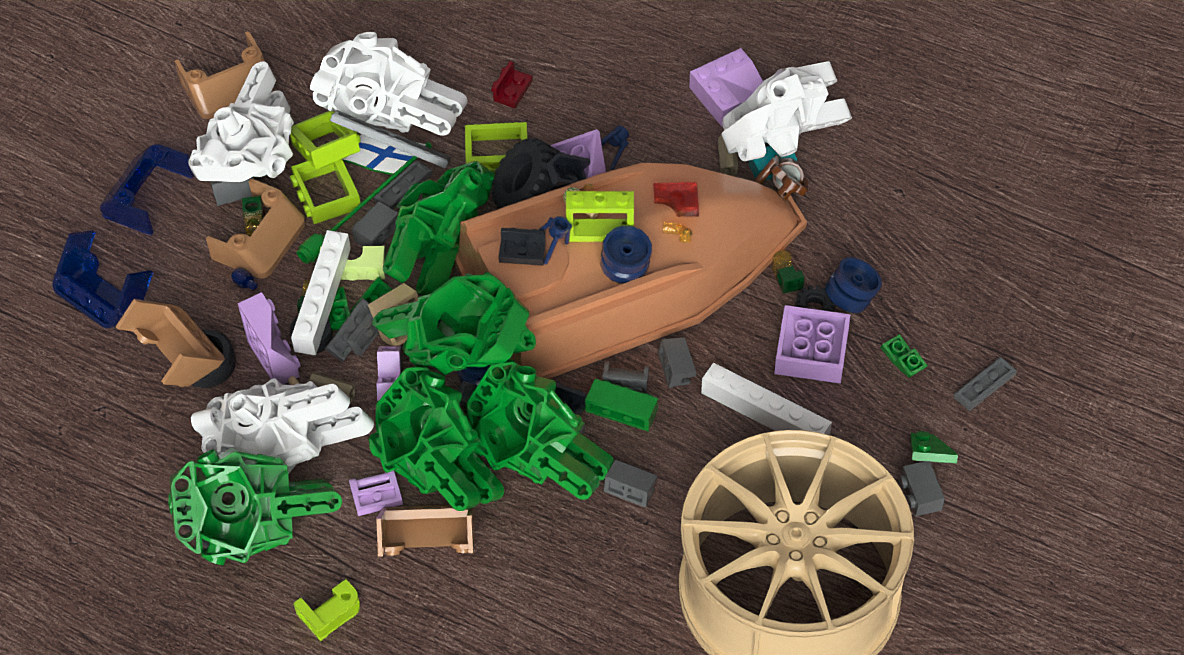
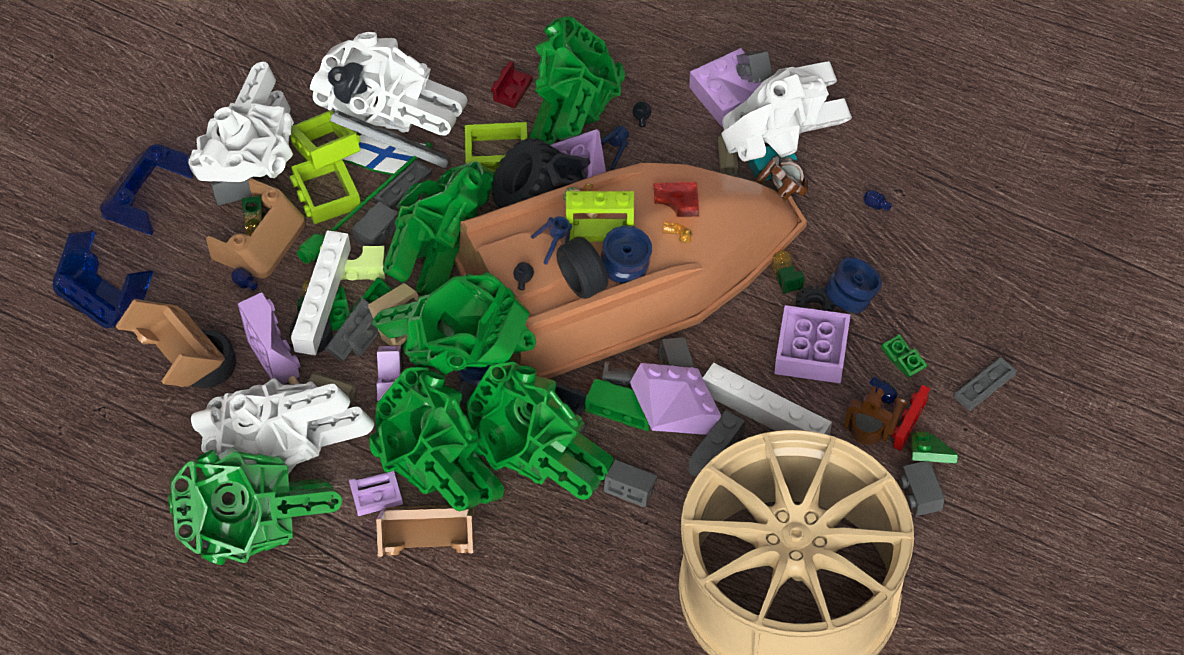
(222, 88): medium nougat windscreen -> none
(332, 613): lime piece -> none
(349, 84): none -> black plate
(522, 246): black bracket -> none
(523, 274): none -> black piece
(574, 80): none -> green piece
(582, 267): none -> black tyre
(642, 112): none -> black piece
(675, 399): none -> lavender slope
(722, 435): none -> dark grey brick
(754, 66): none -> dark grey brick
(870, 419): none -> reddish brown piece
(876, 200): none -> clear blue cylinder
(889, 391): none -> clear blue cylinder
(910, 417): none -> red plate

